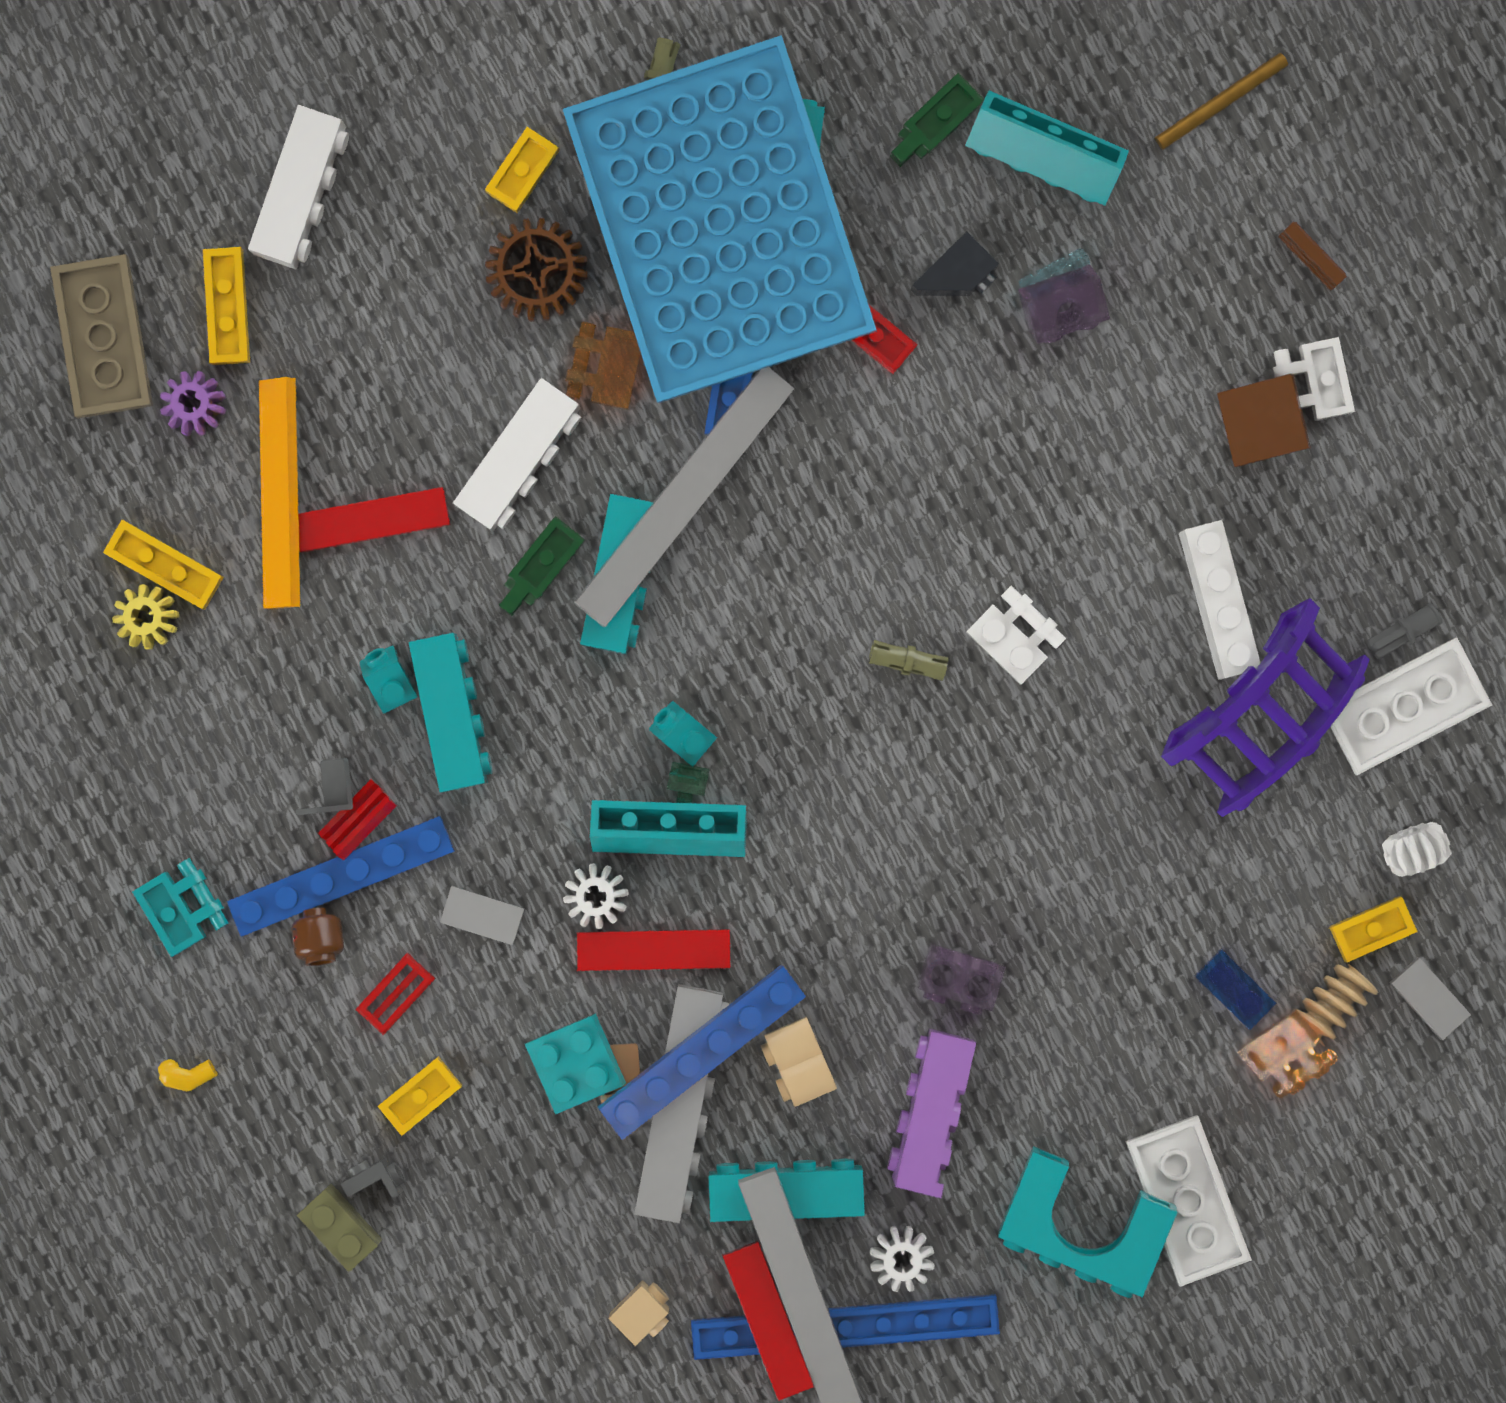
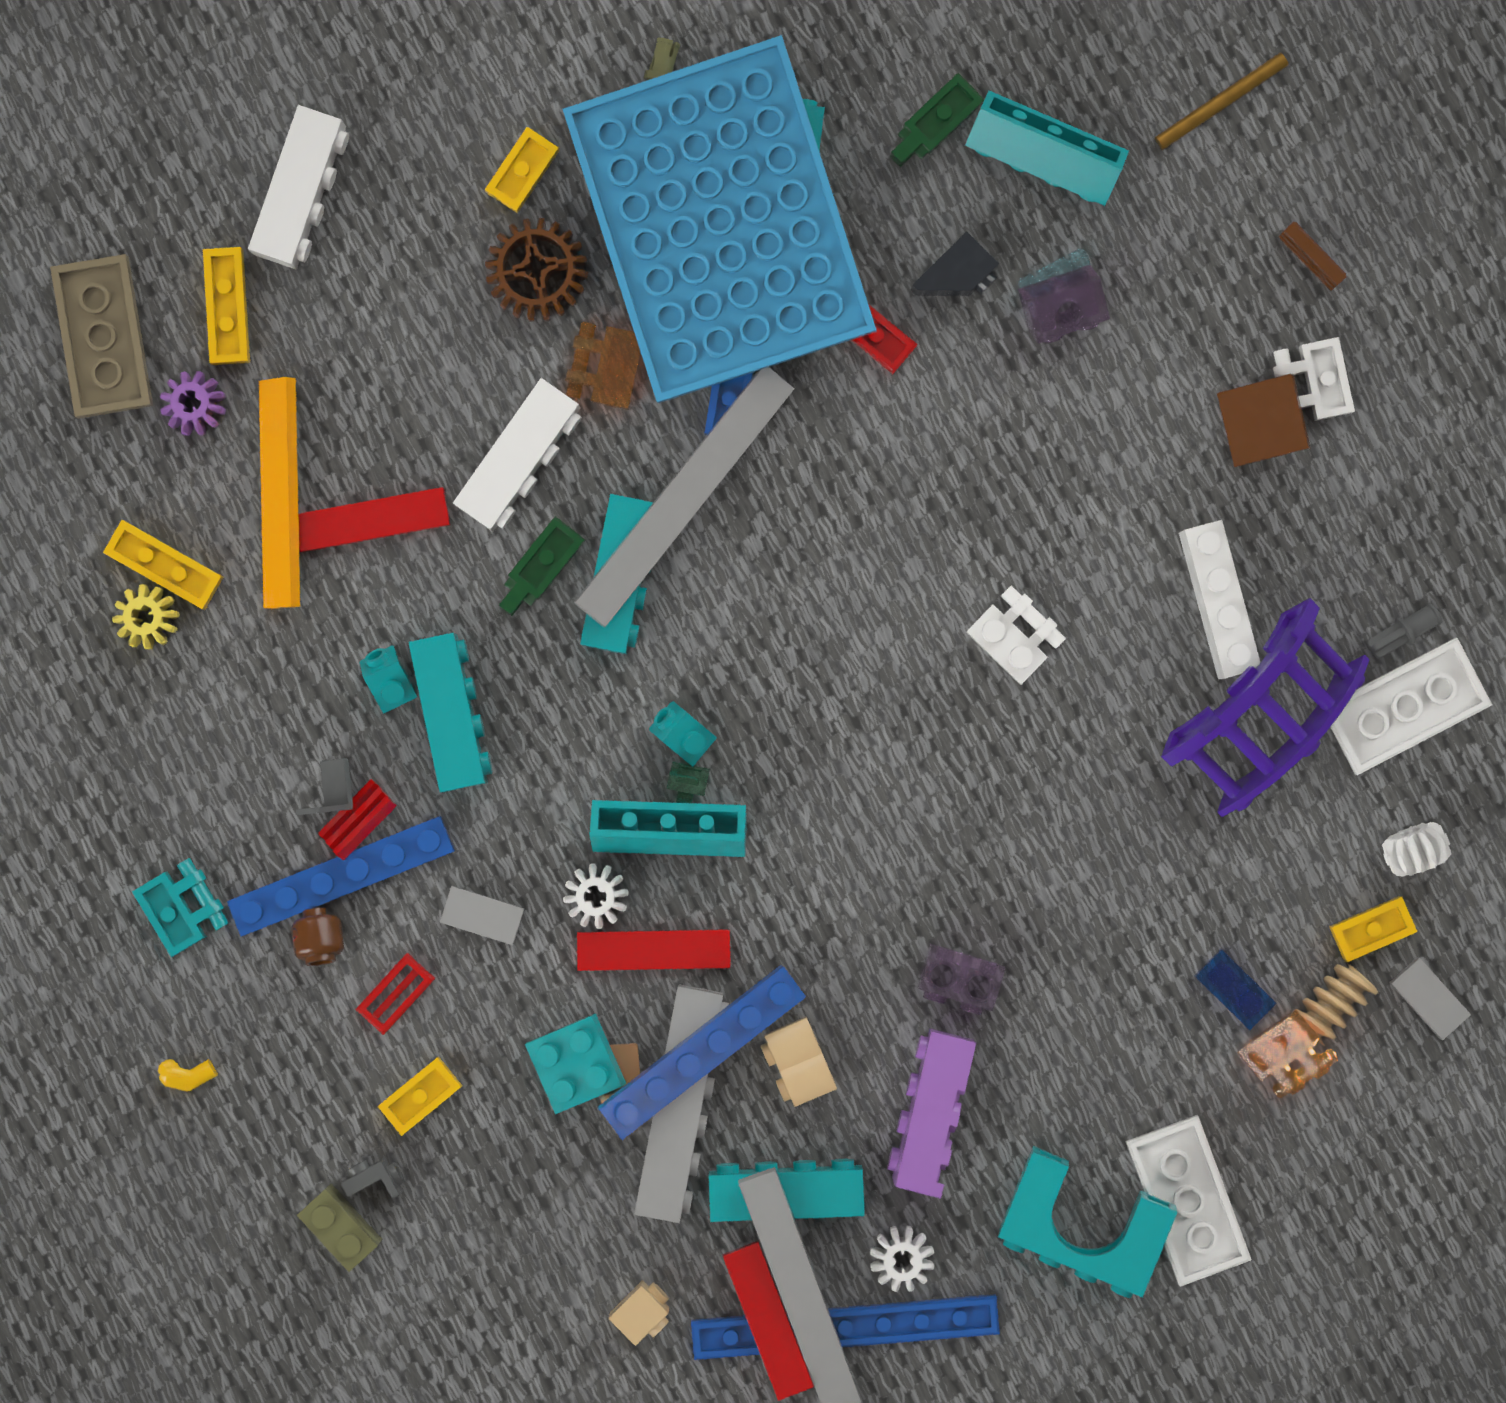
(908, 660): olive pin -> none

